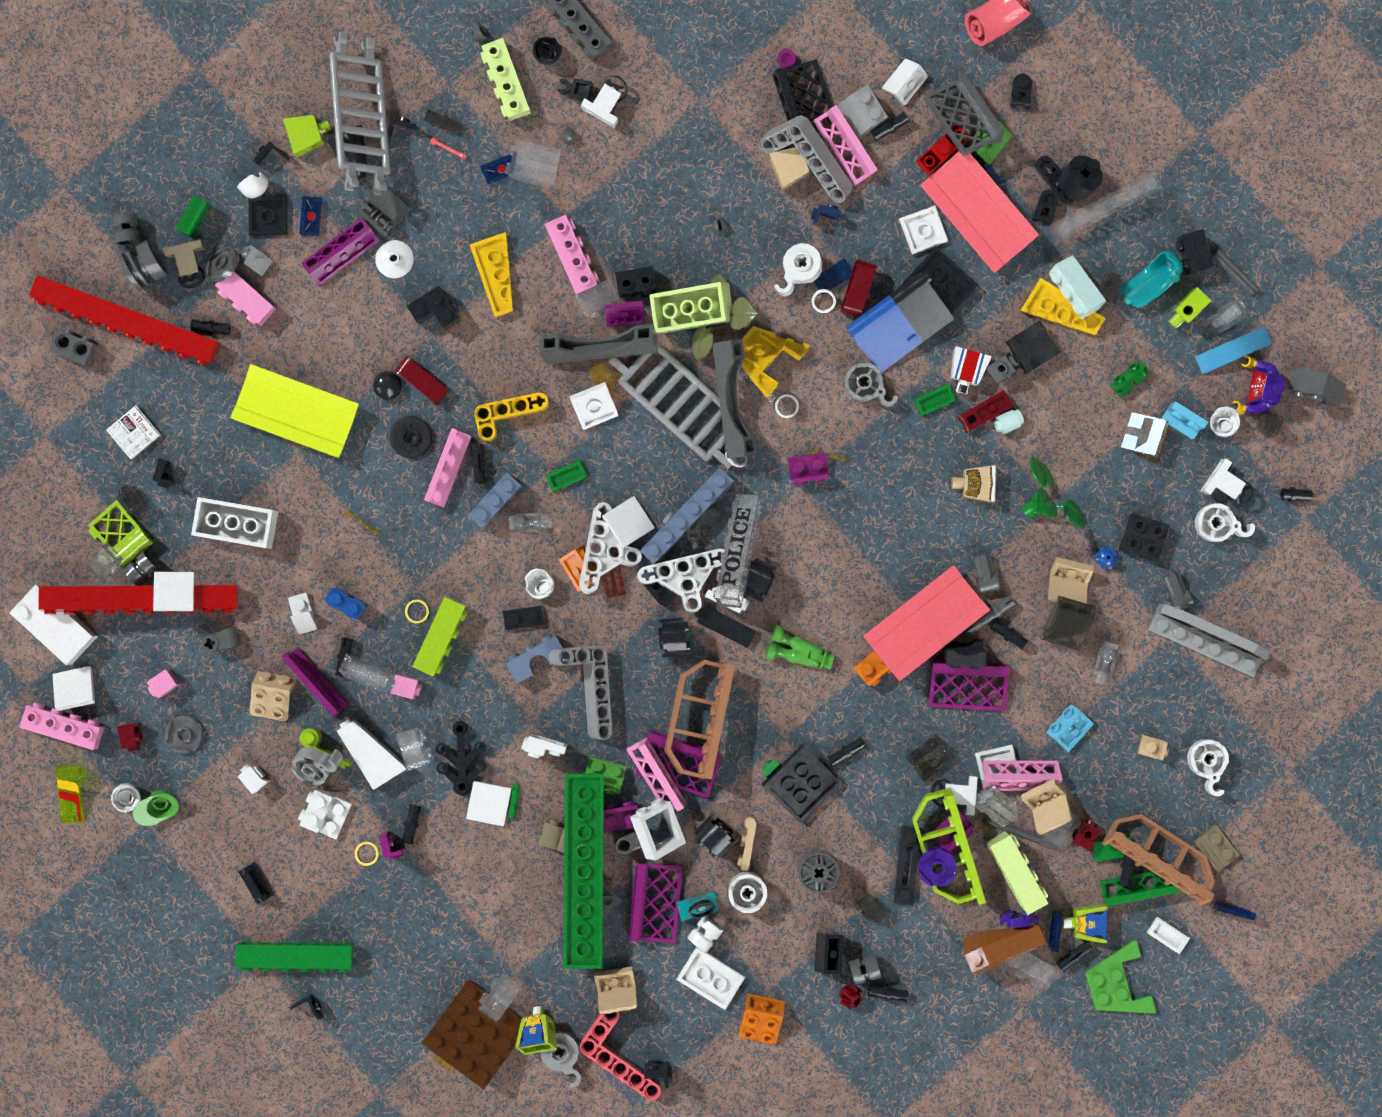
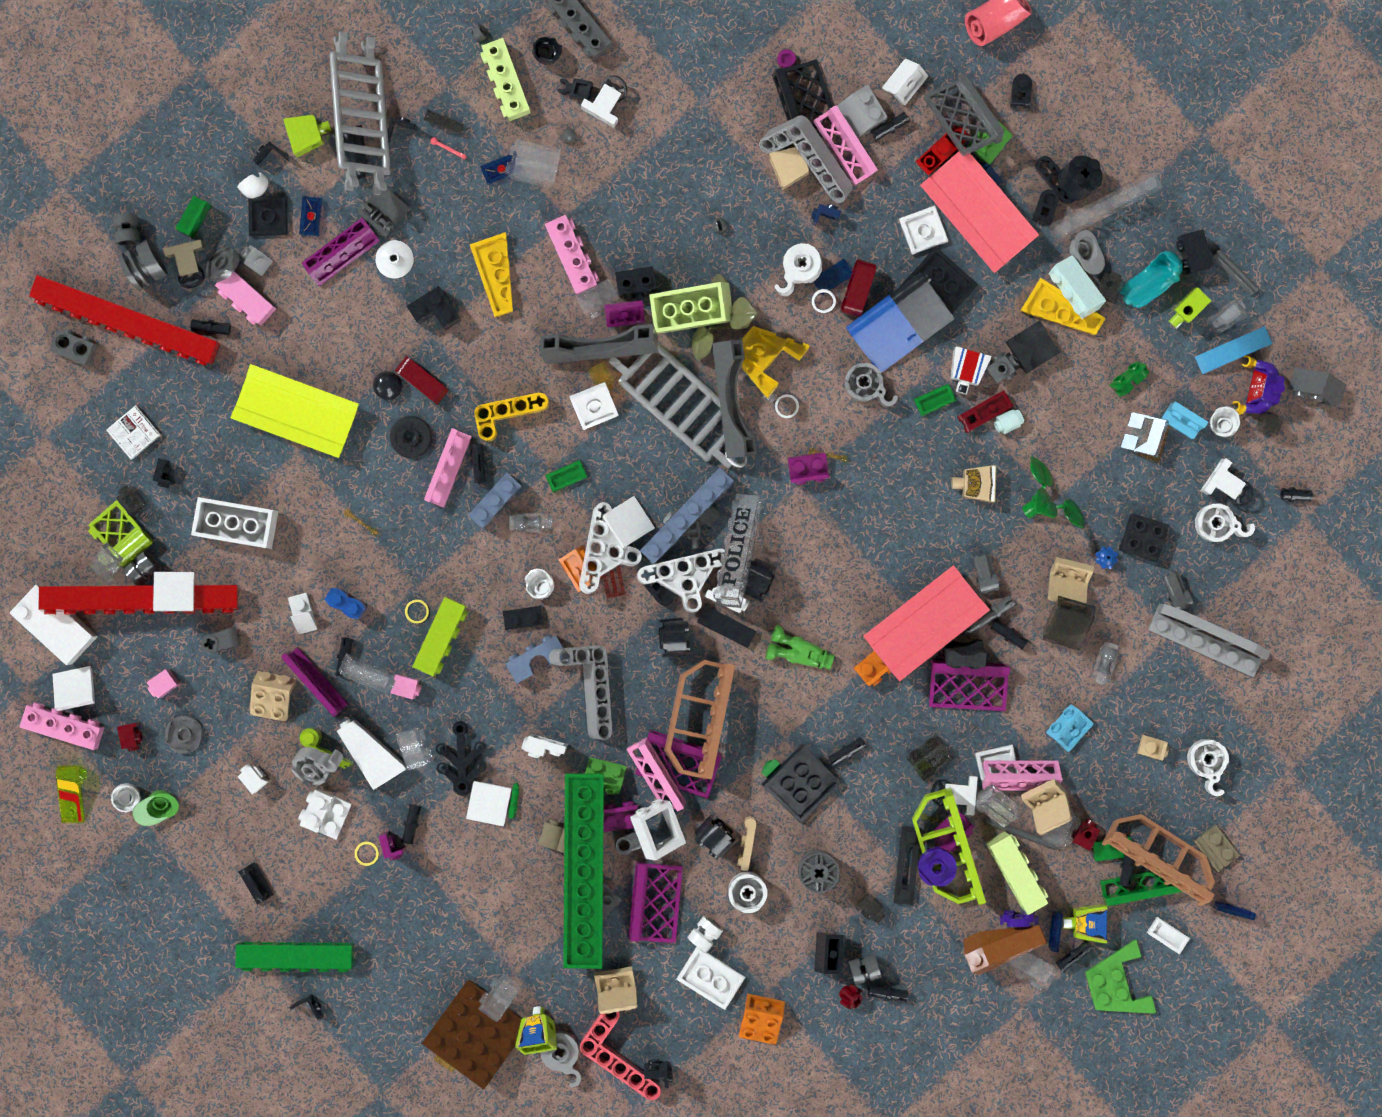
(697, 906): teal piece -> none
(1087, 252): none -> light grey piece

